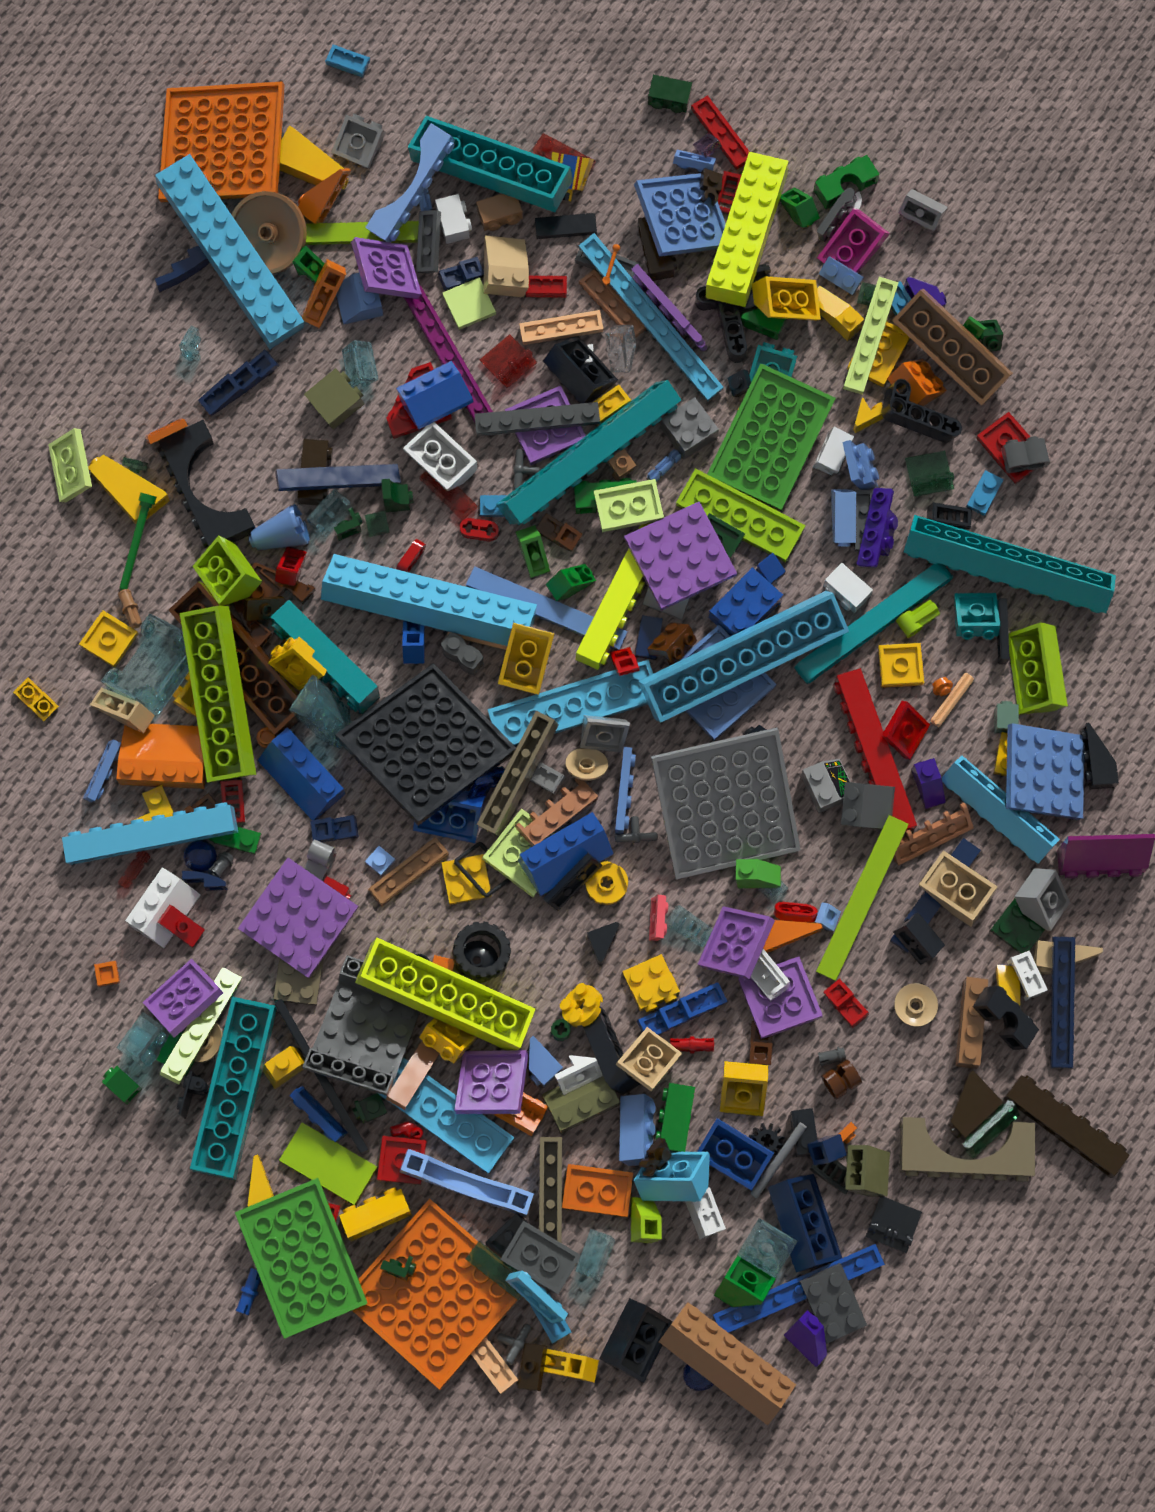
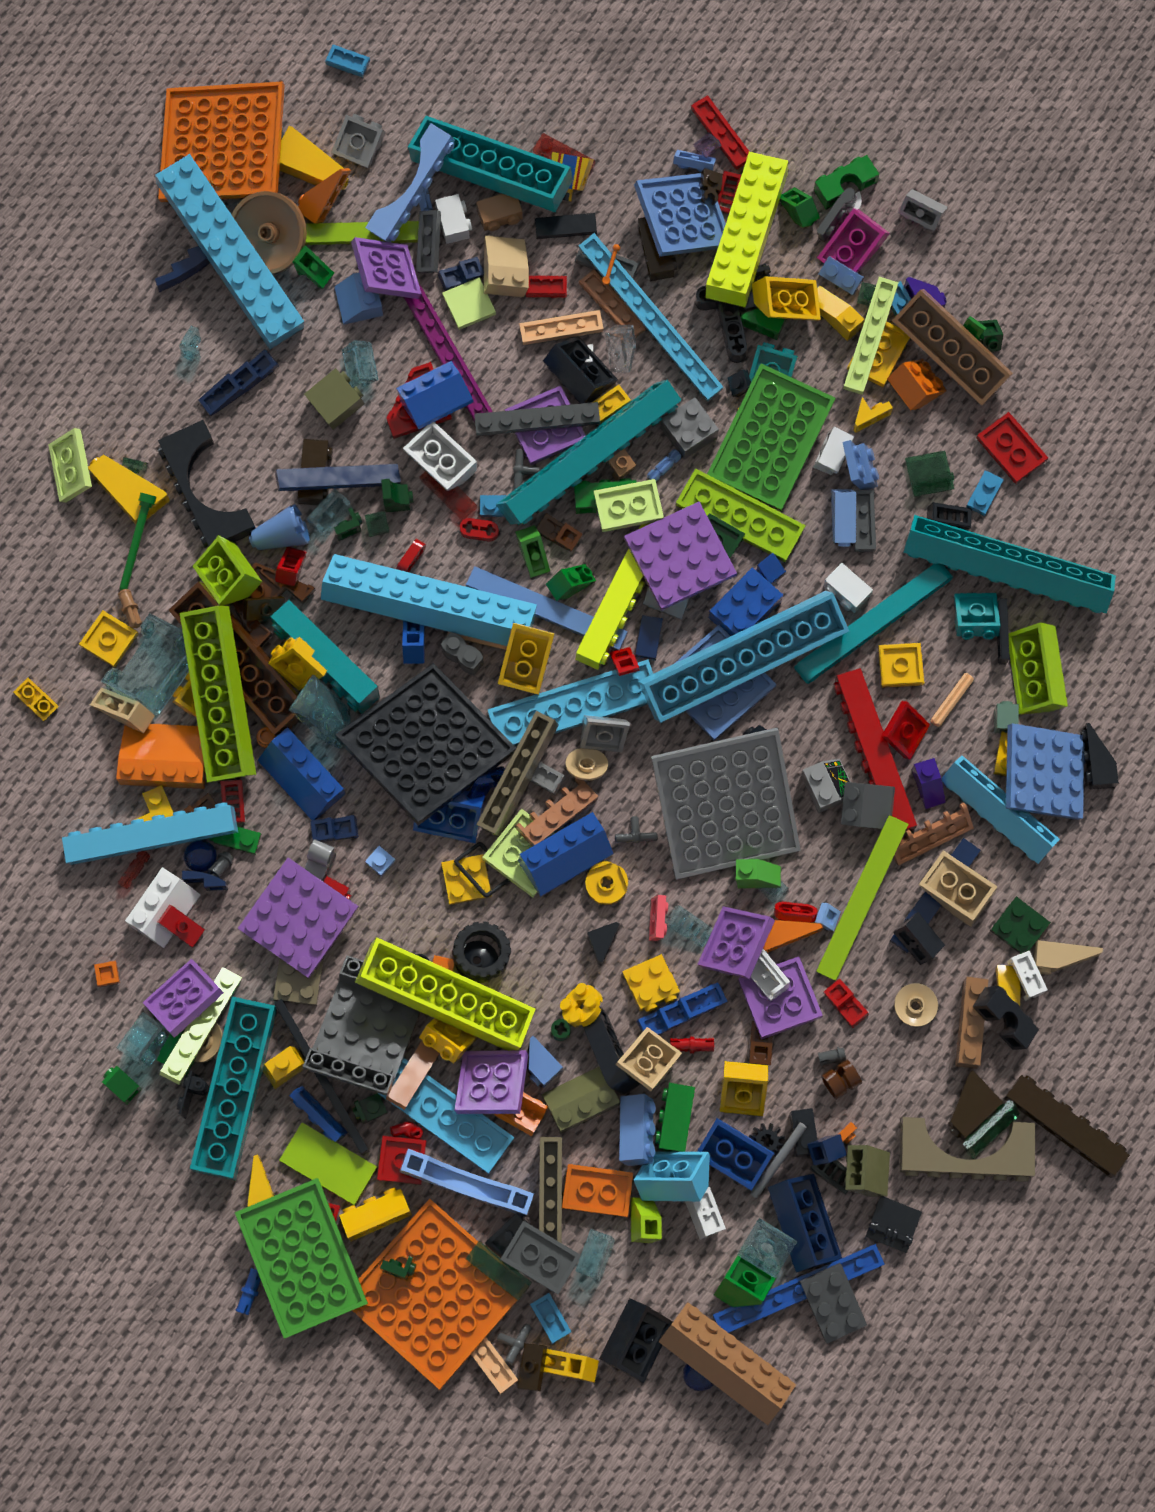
(102, 771): medium blue plate -> none
(166, 430): orange tile -> none
(323, 293): orange slope -> none
(408, 871): medium nougat tile -> none
(508, 361): clear red hinge -> none
(536, 1296): medium azure plate -> none
(572, 881): black tile -> none
(581, 1073): white slope -> none
(626, 782): medium blue plate -> none
(657, 1157): dark brown plate -> none
(667, 307): medium lavender hinge -> none
(669, 94): dark green brick -> none
(673, 642): reddish brown bracket -> none
(808, 1337): dark purple slope -> none
(879, 529): dark purple bracket -> none
(913, 621): lime piece -> none
(942, 686): orange plate -> none
(943, 428): black beam -> none
(1025, 455): dark grey brick -> none
(1043, 897): light grey slope -> none
(1062, 1002): dark blue tile -> none
(1105, 855): magenta slope -> none

